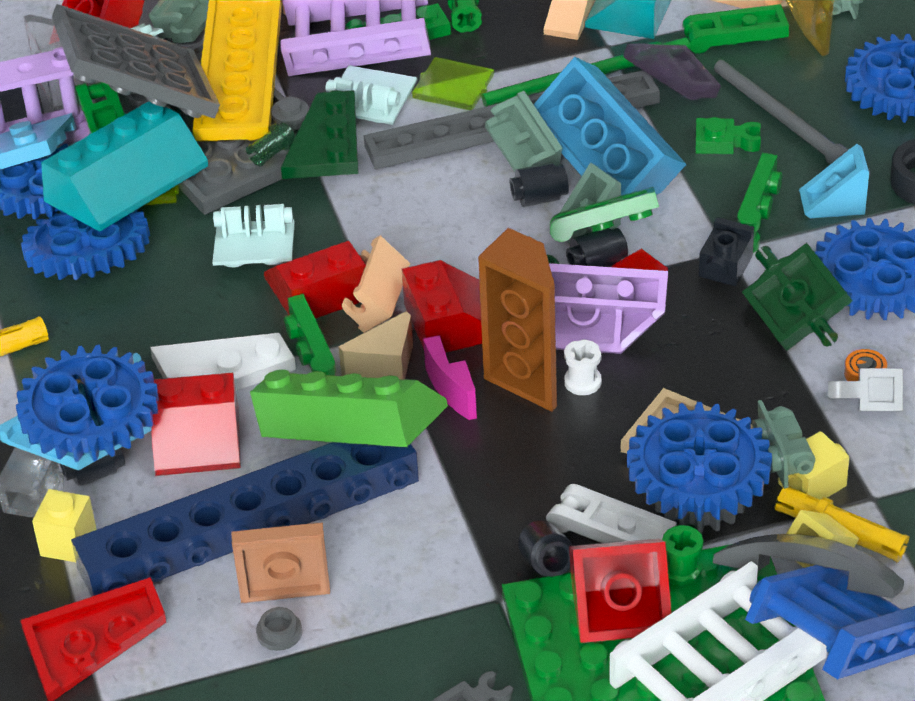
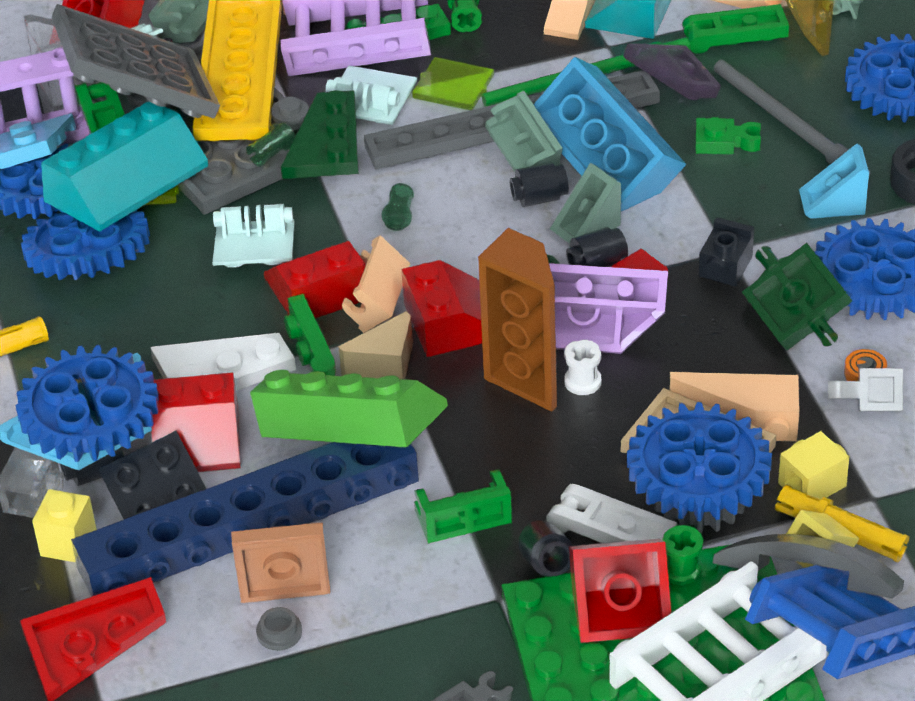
(152, 476): none -> black hinge
(397, 212): none -> clear green pin
(450, 379): dark pink slope -> none
(464, 511): none -> green hinge
(601, 214): plate -> none
(758, 198): green plate -> none
(765, 398): none -> light nougat slope
(788, 448): sand green hinge -> none

